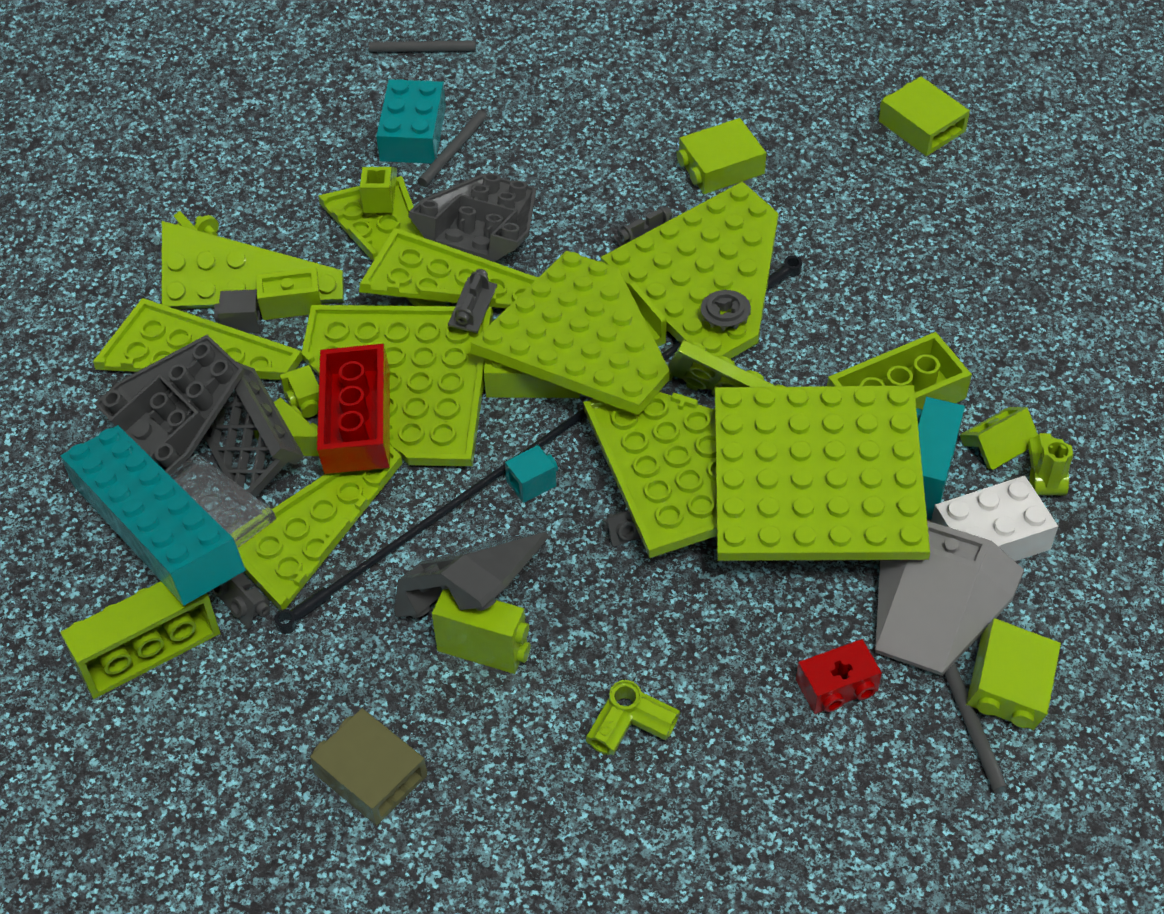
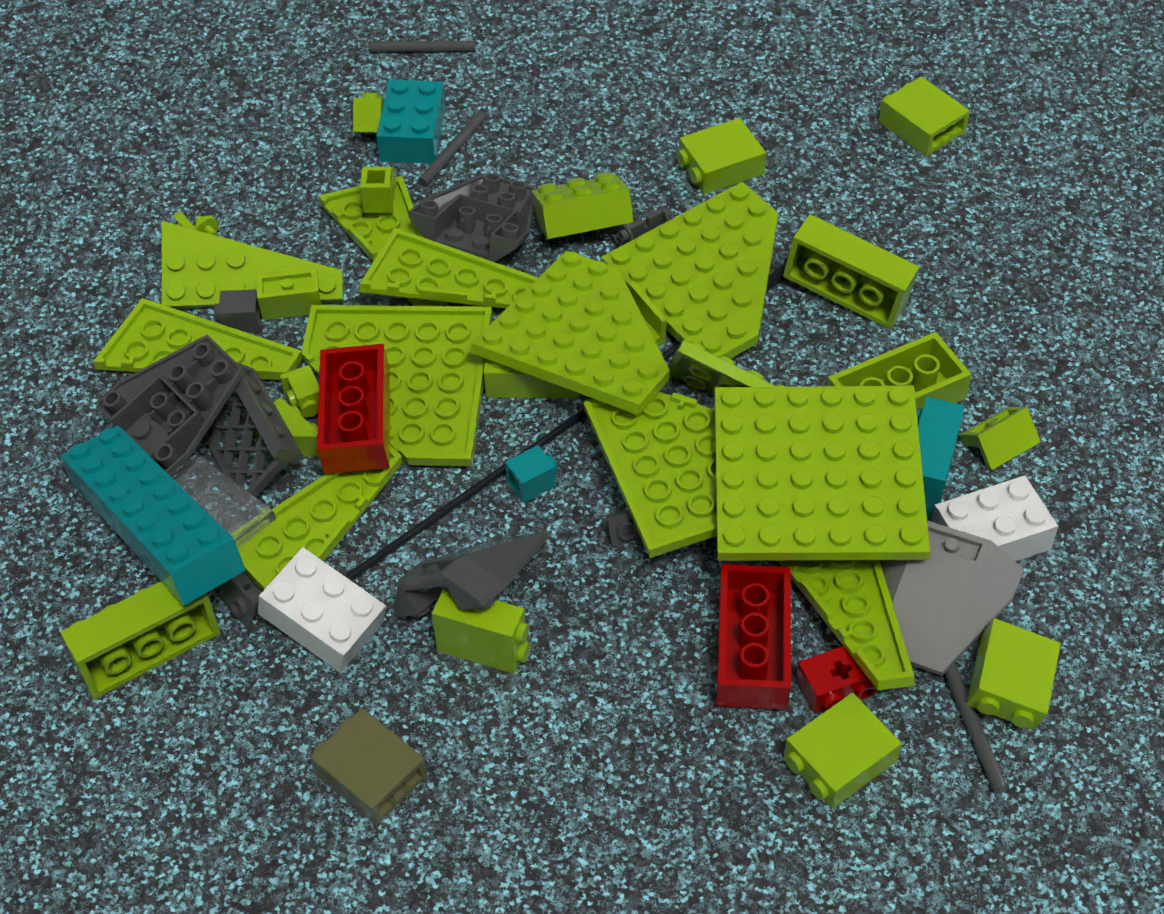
(321, 609): none -> white brick
(367, 113): none -> lime slope
(473, 302): dark grey hinge -> none
(582, 205): none -> lime brick
(616, 719): lime piece -> none
(723, 301): dark grey gear -> none
(754, 637): none -> red brick
(841, 750): none -> lime brick
(850, 271): none -> lime brick
(860, 613): none -> lime wing
(1049, 465): lime piece -> none

